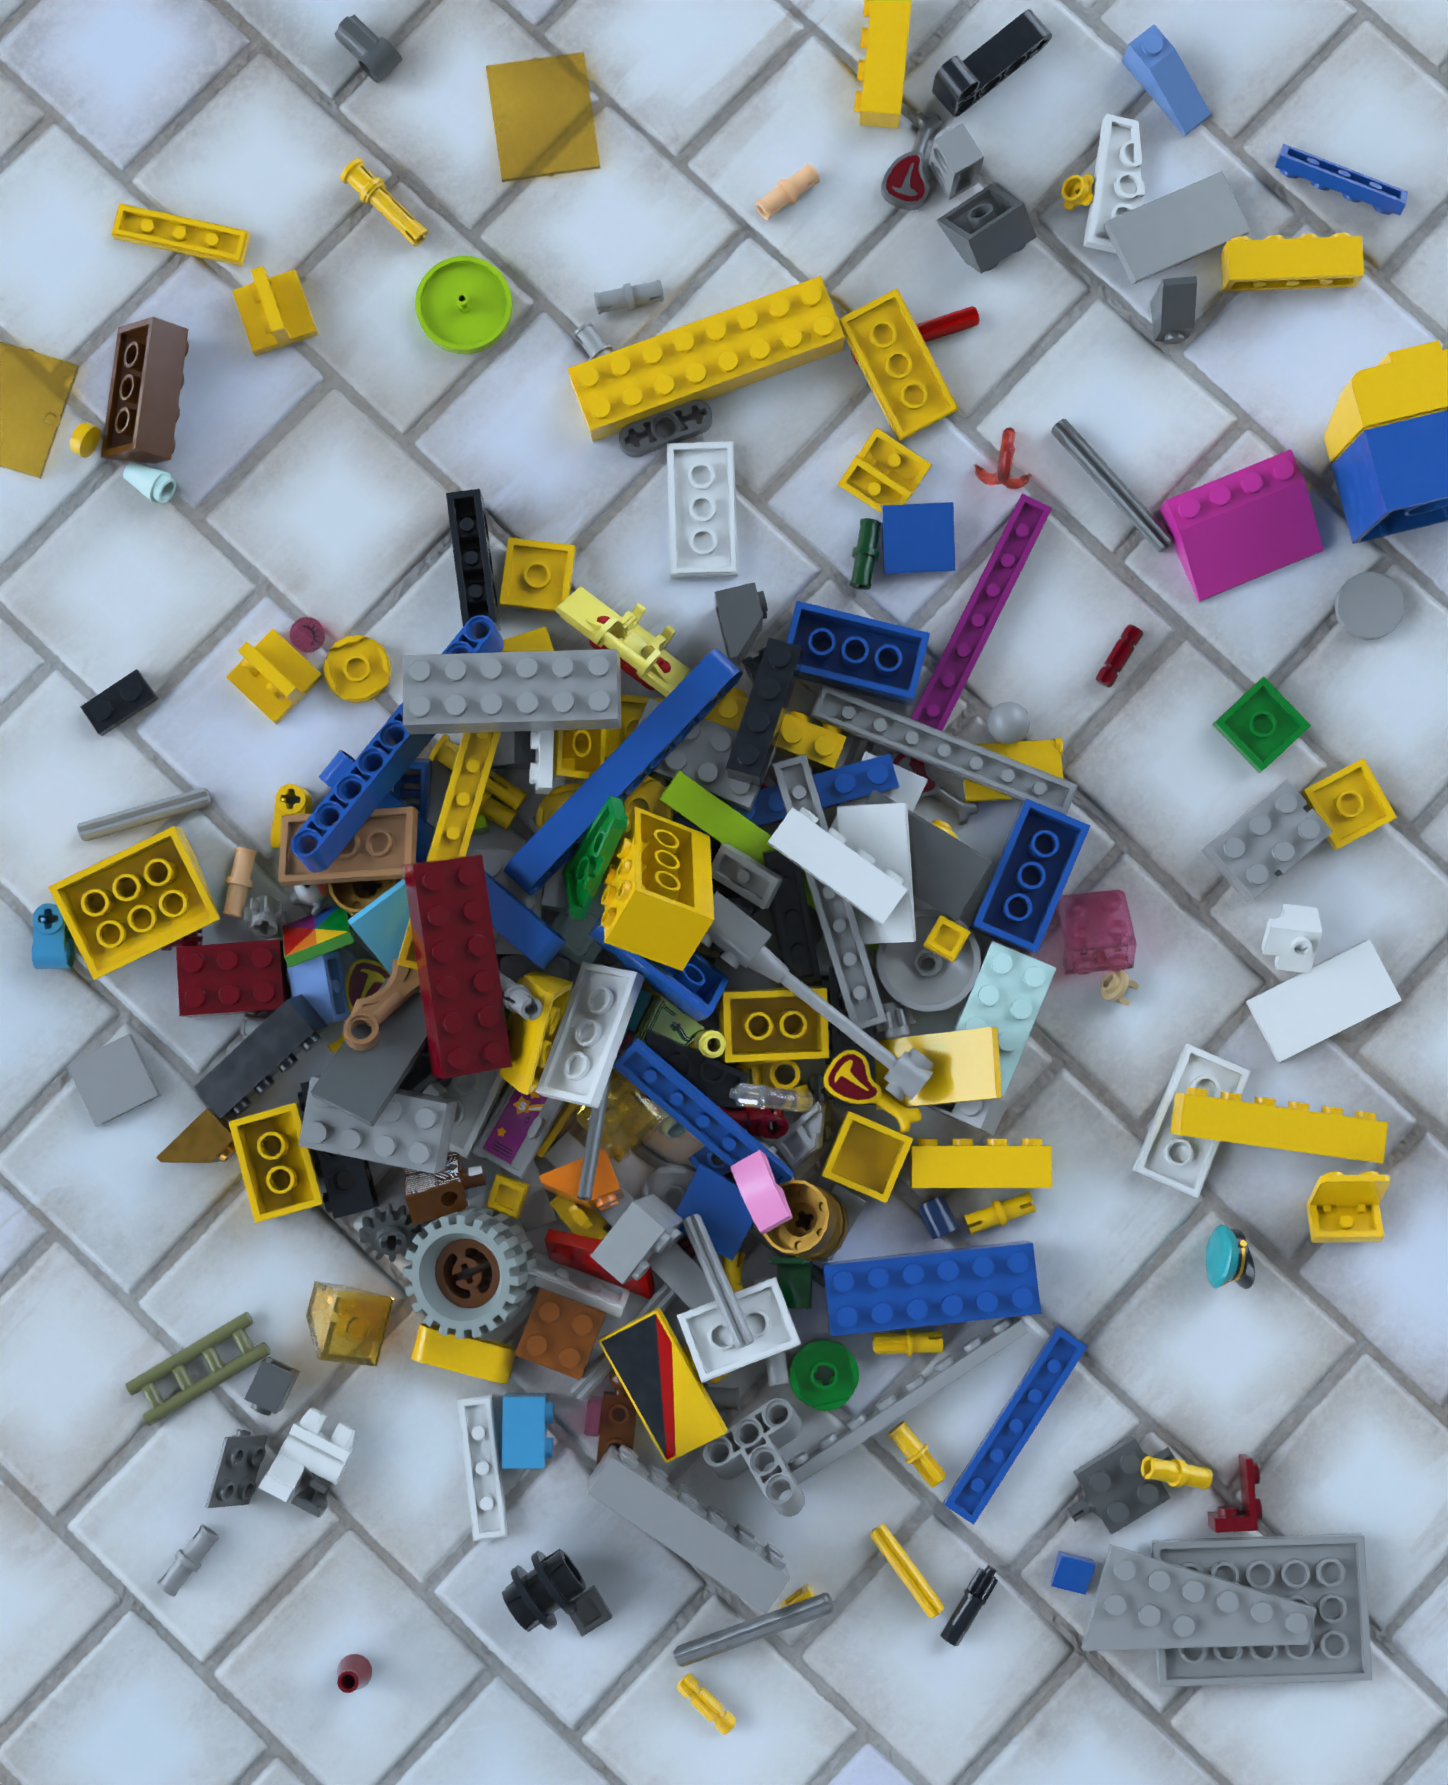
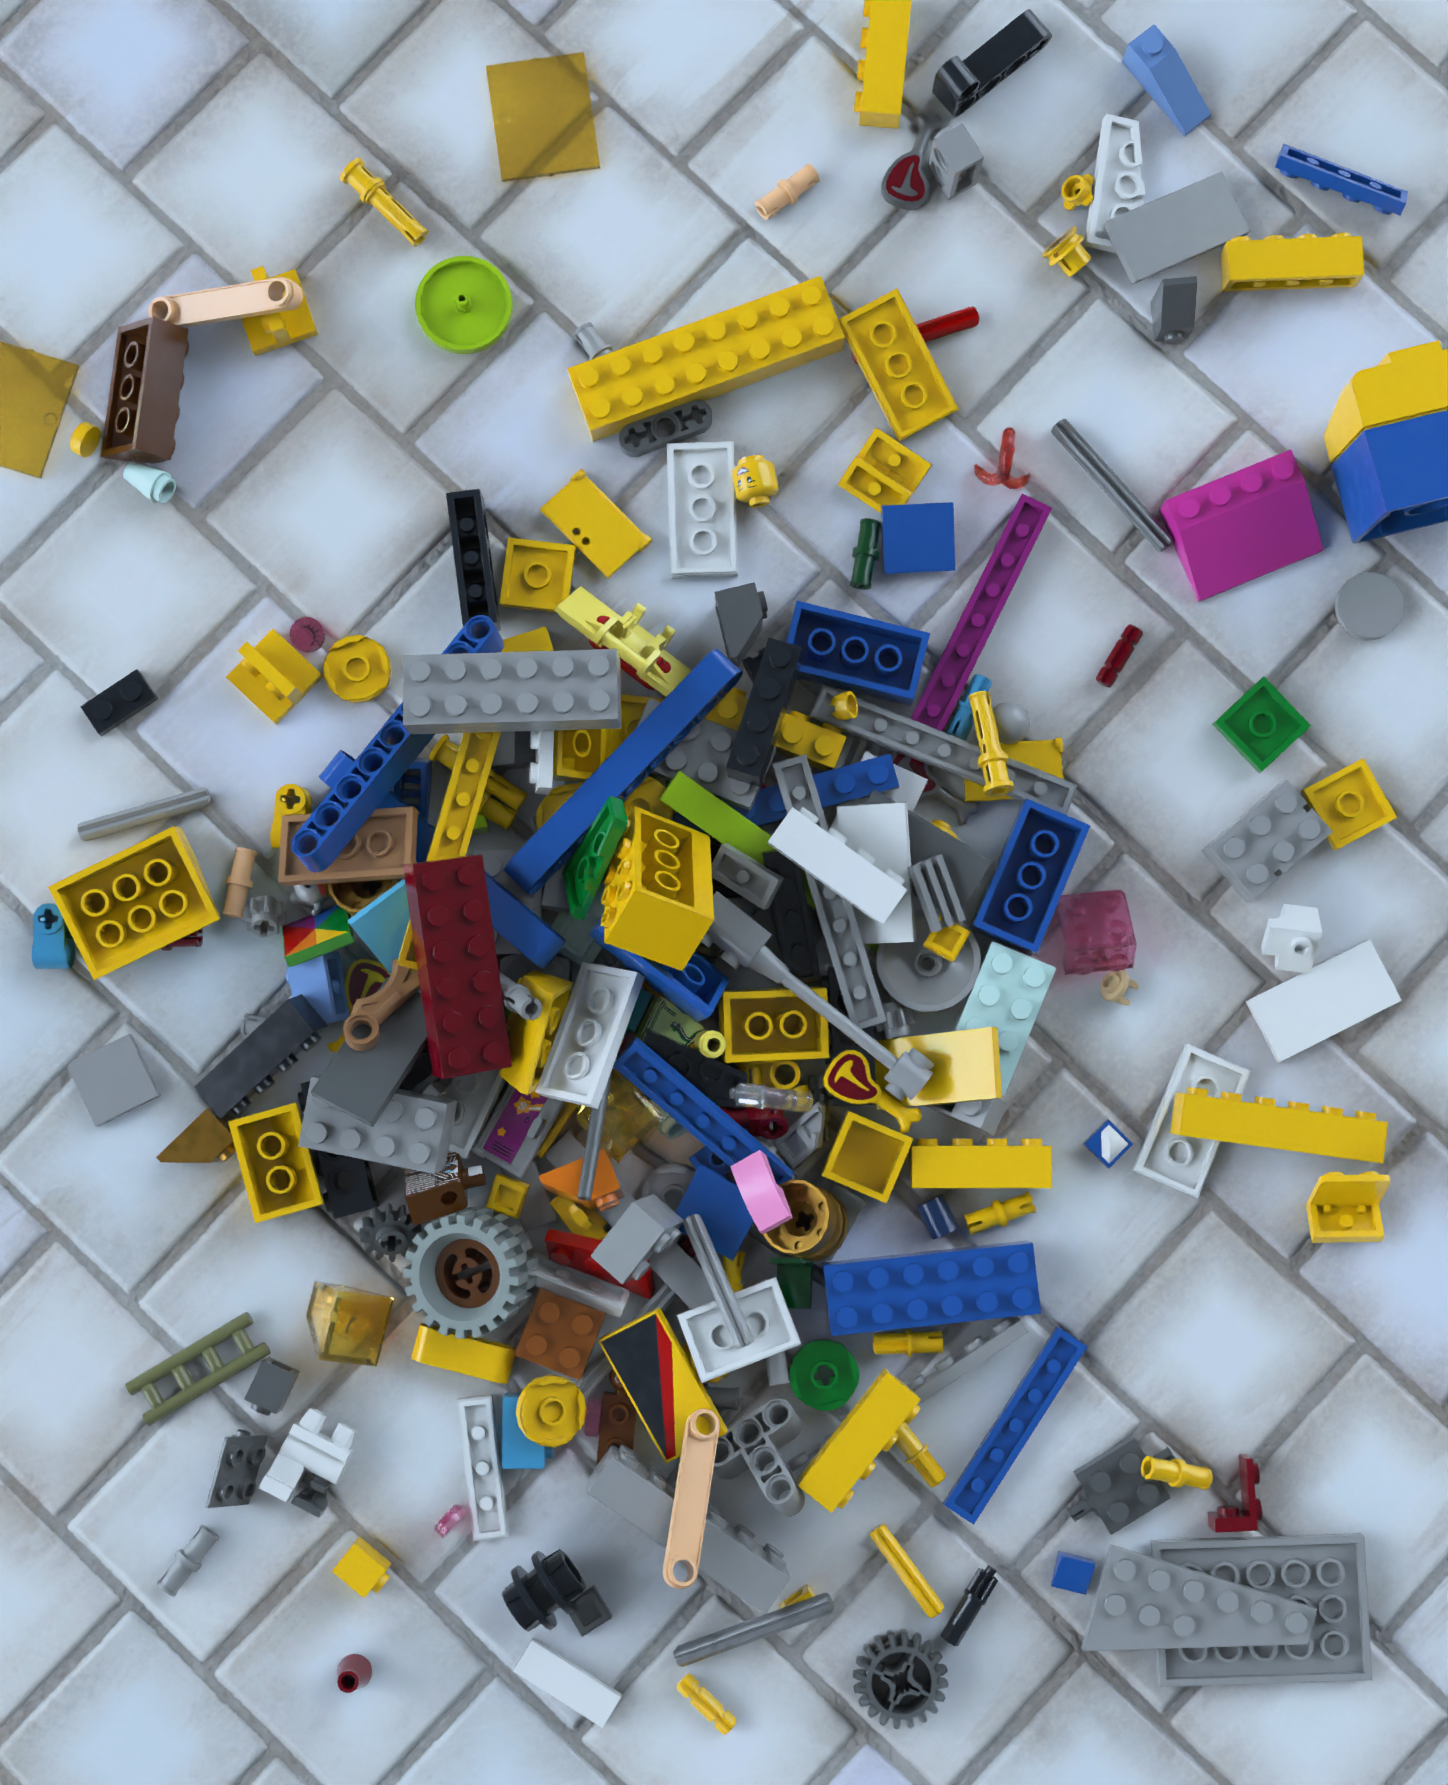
(180, 234): yellow tile -> none
(228, 302): none -> light nougat piece
(231, 978): dark red brick -> none
(363, 1568): none -> yellow brick
(374, 55): dark grey piece -> none
(450, 1520): none -> clear pink tile
(551, 1410): none -> yellow tile
(567, 1682): none -> white tile
(599, 521): none -> yellow door
(629, 296): light grey pin -> none
(691, 1498): none -> light nougat piece
(755, 480): none -> yellow head
(845, 706): none -> yellow hinge
(858, 1441): none -> yellow brick
(895, 1692): none -> dark grey gear
(948, 890): none -> light grey tile
(963, 718): none -> dark azure axle
(988, 228): dark grey slope -> none
(992, 757): none -> yellow pin
(1068, 252): none -> yellow piece
(1108, 1143): none -> tile
(1229, 1258): teal piece -> none

